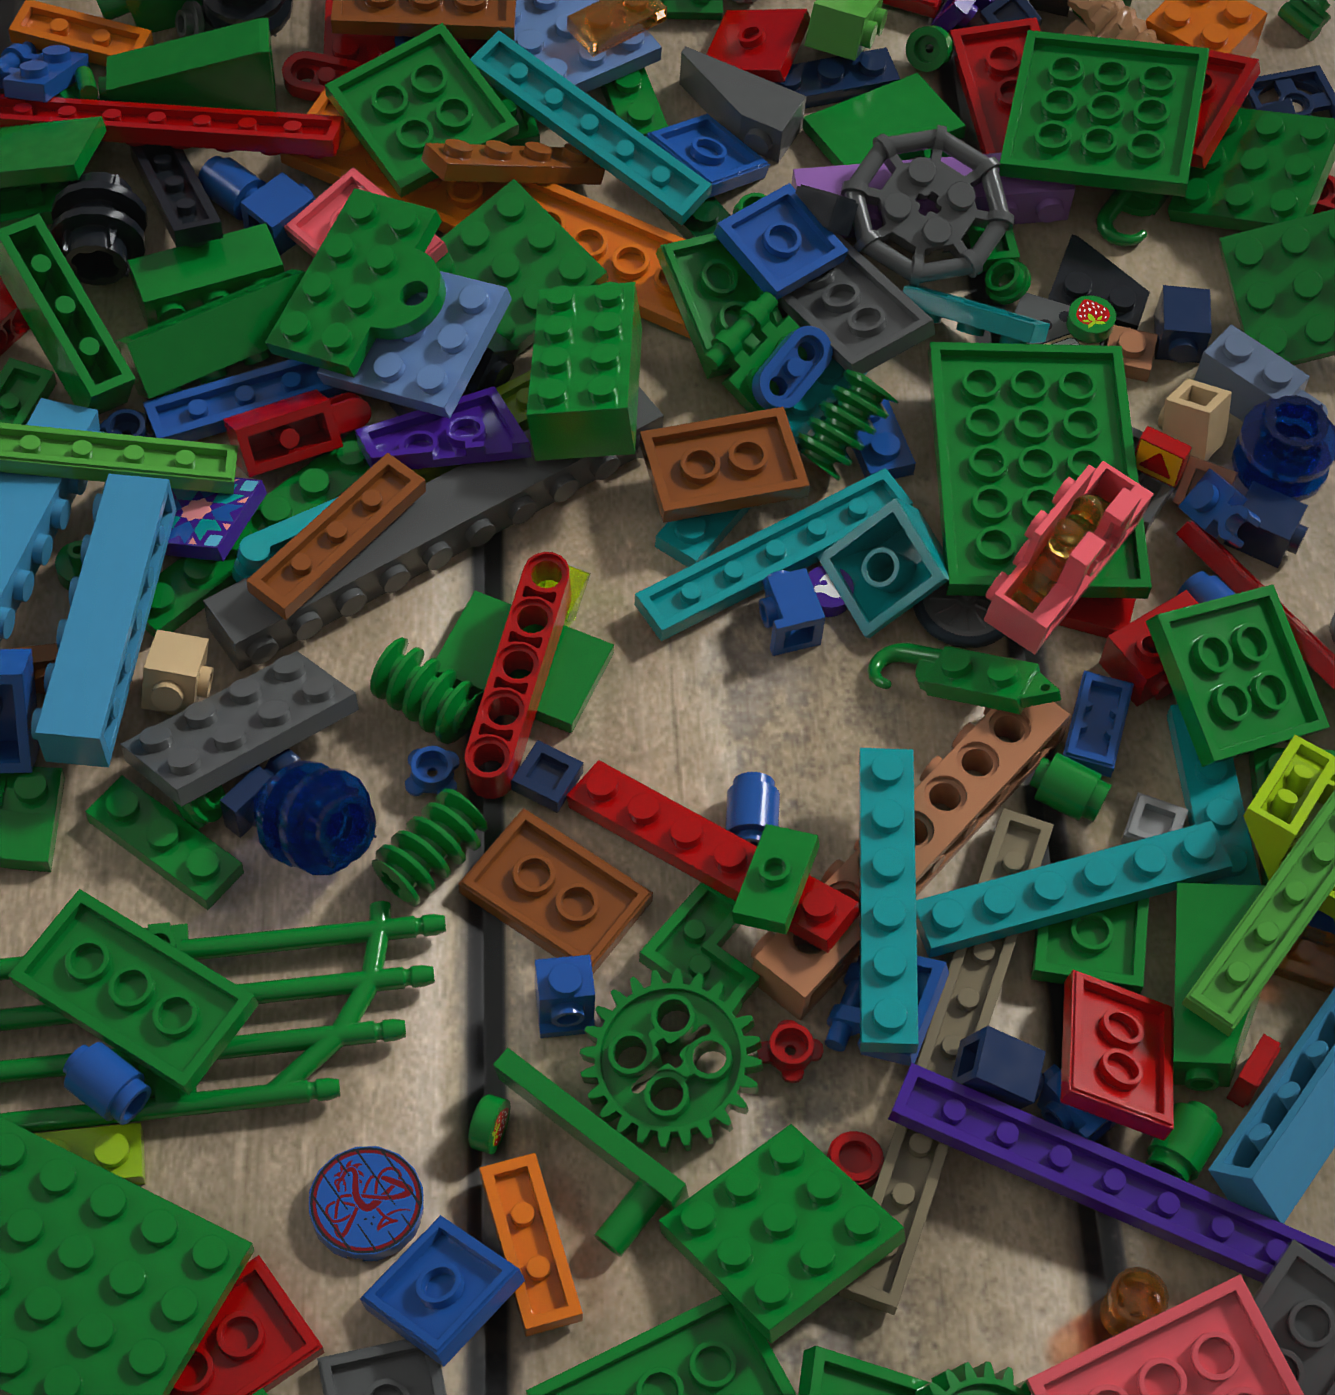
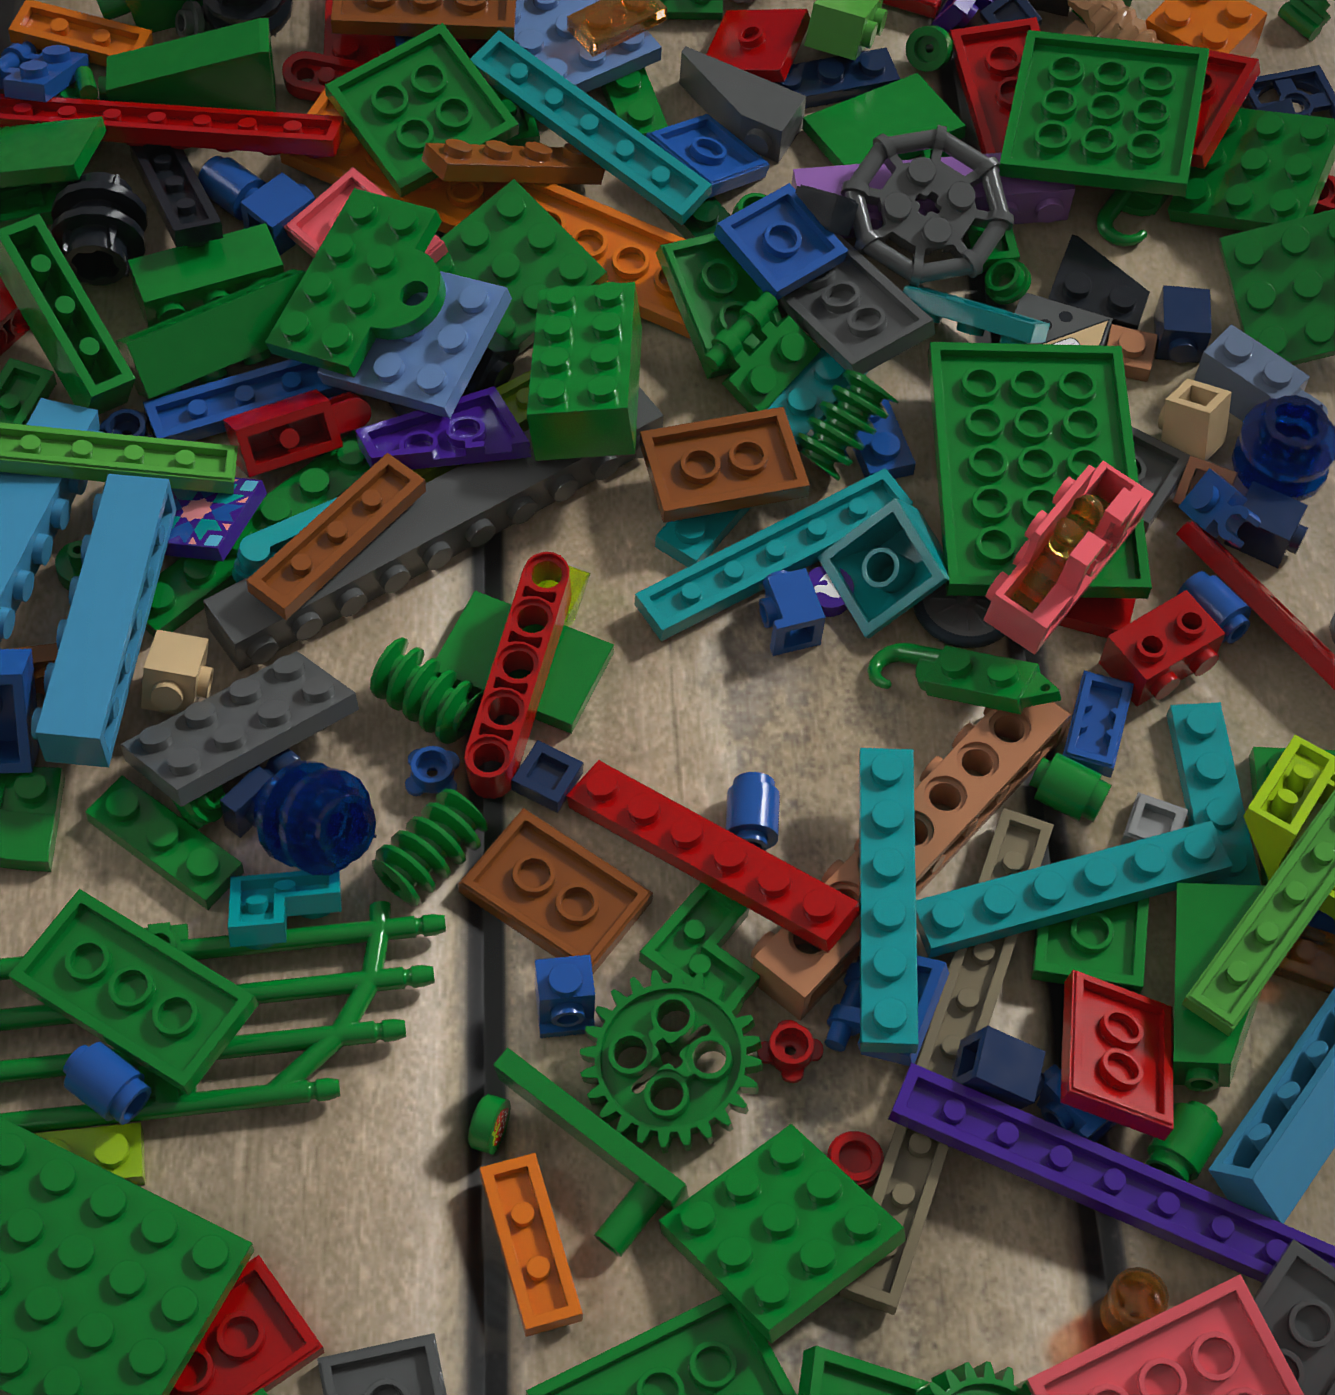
(264, 901): none -> teal plate
(366, 1203): tile -> none
(442, 1290): blue tile -> none
(775, 879): green plate -> none
(790, 371): blue plate -> none
(1091, 319): green tile -> none
(1161, 456): red tile -> none
(1237, 674): green plate -> none
(1254, 1071): red tile -> none

